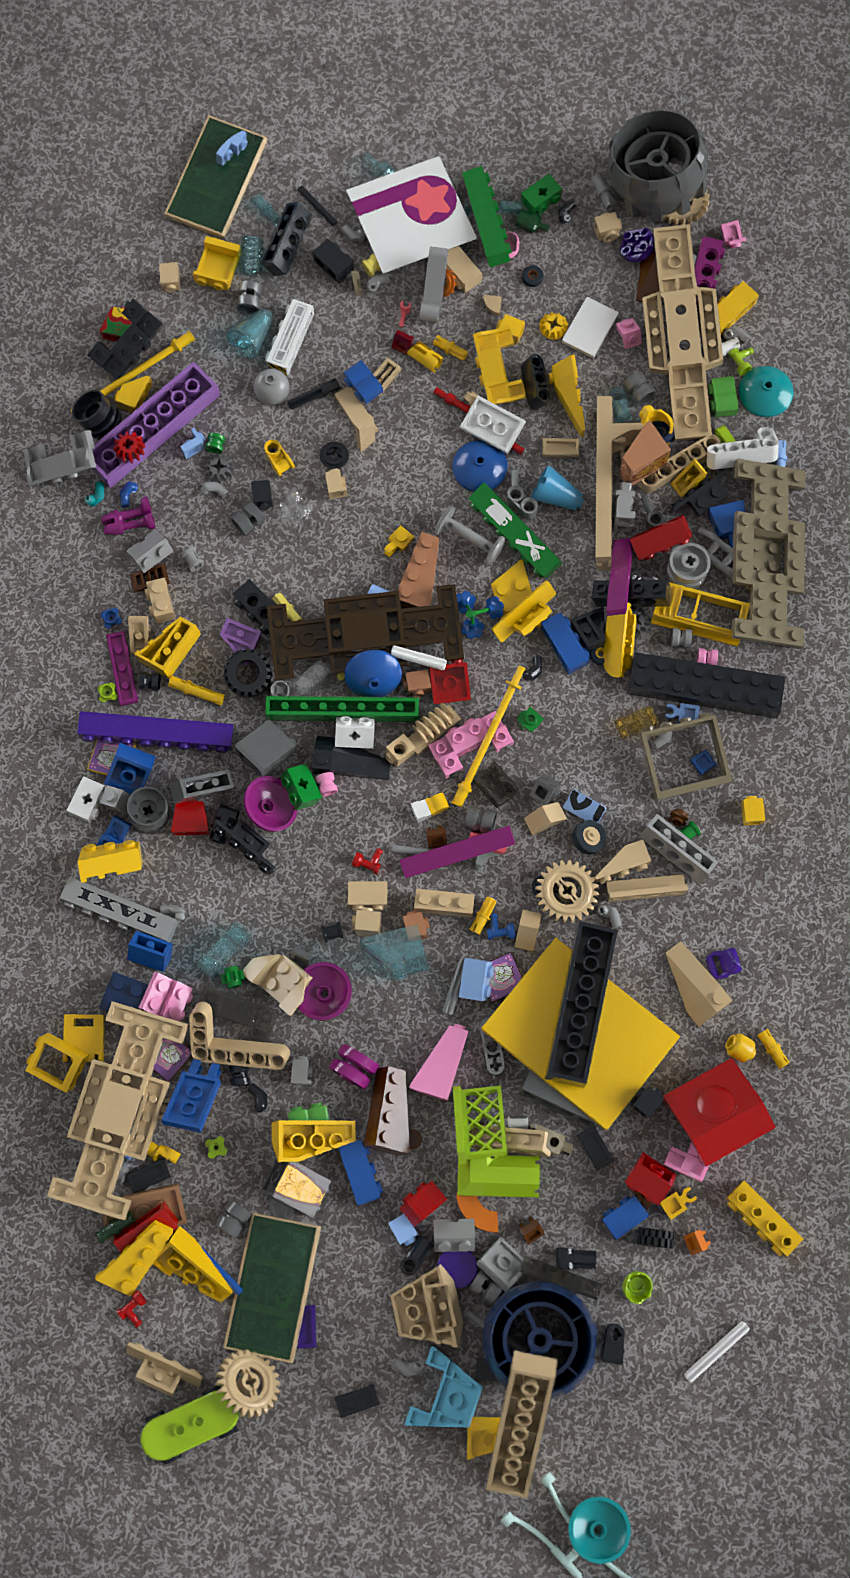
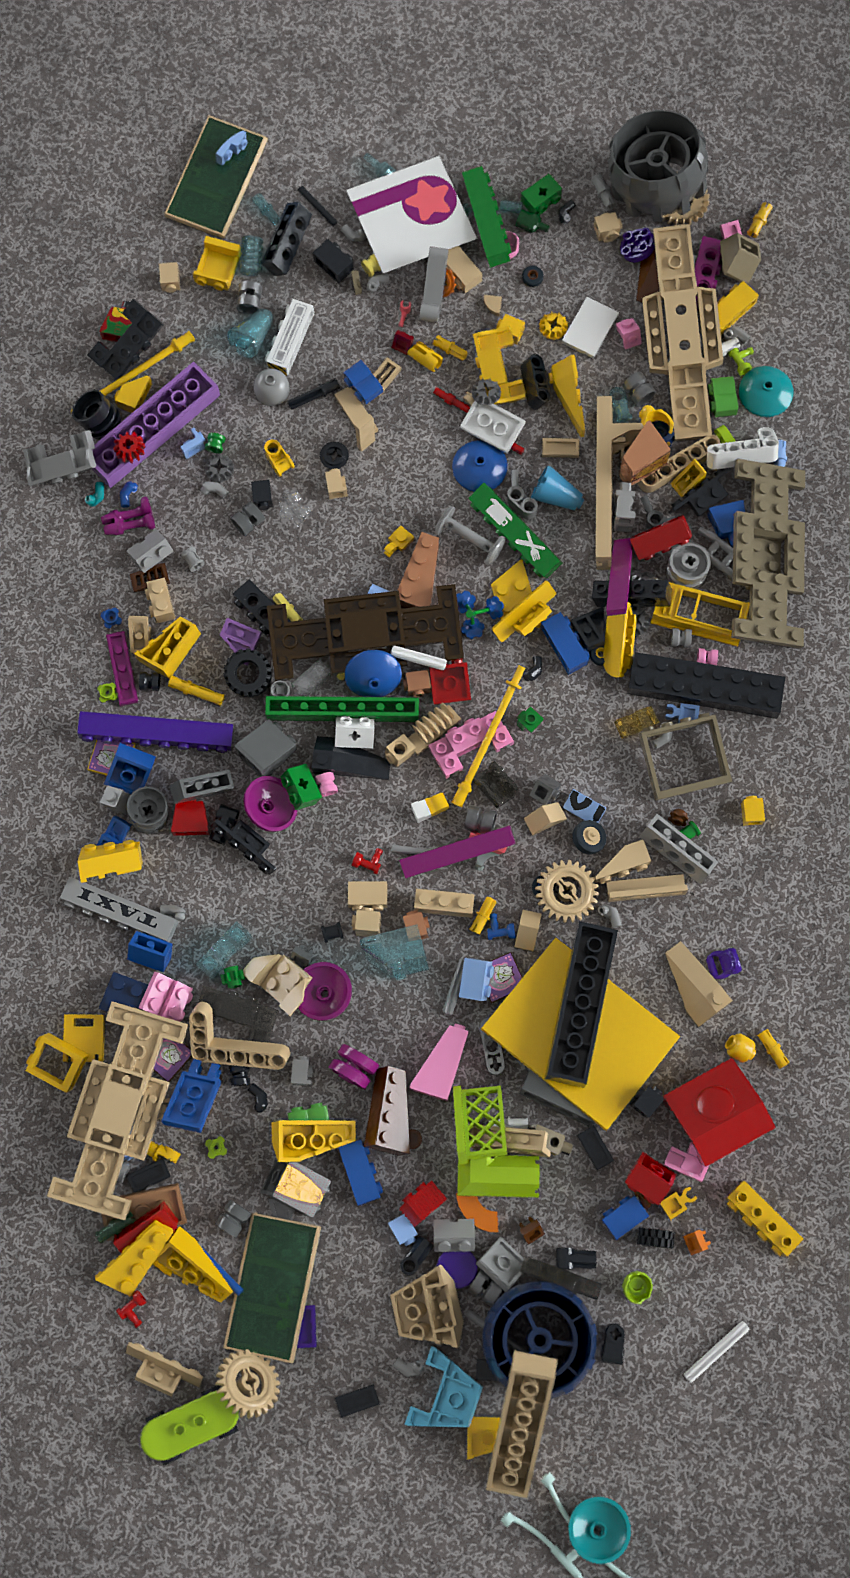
(86, 790): white brick -> none
(436, 837): reddish brown tile -> none
(481, 397): none -> flat silver gear
(703, 762): blue tile -> none
(740, 257): none -> dark tan slope
(759, 219): none -> yellow pin

